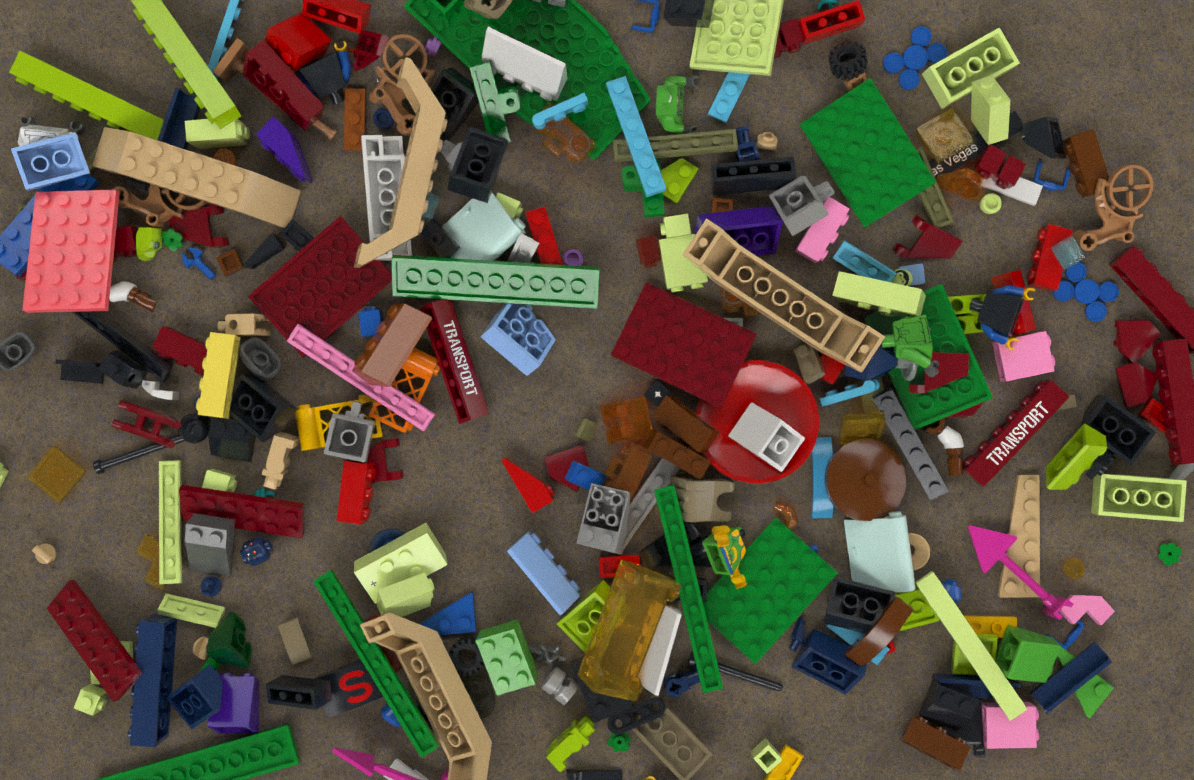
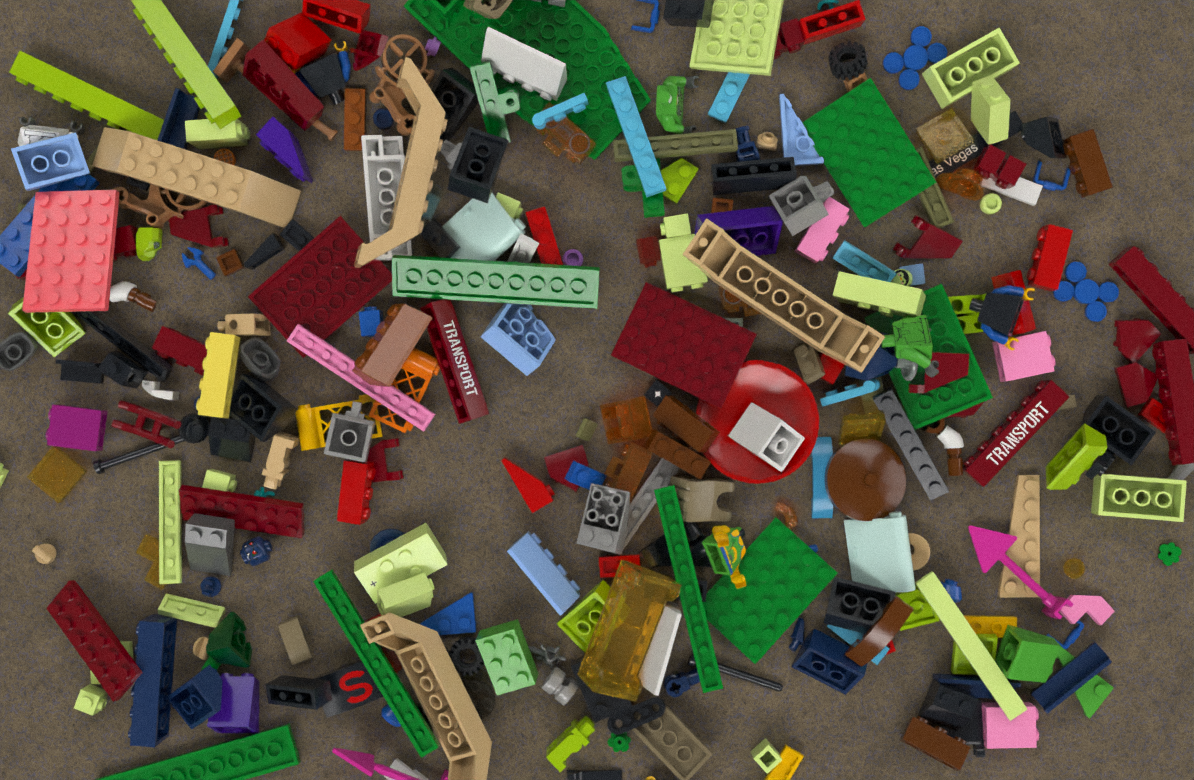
(50, 329): none -> lime slope
(76, 427): none -> magenta brick
(172, 239): green plant -> none
(795, 138): none -> light blue wing
(1067, 252): clear light blue piece -> none
(1115, 225): medium nougat piece -> none

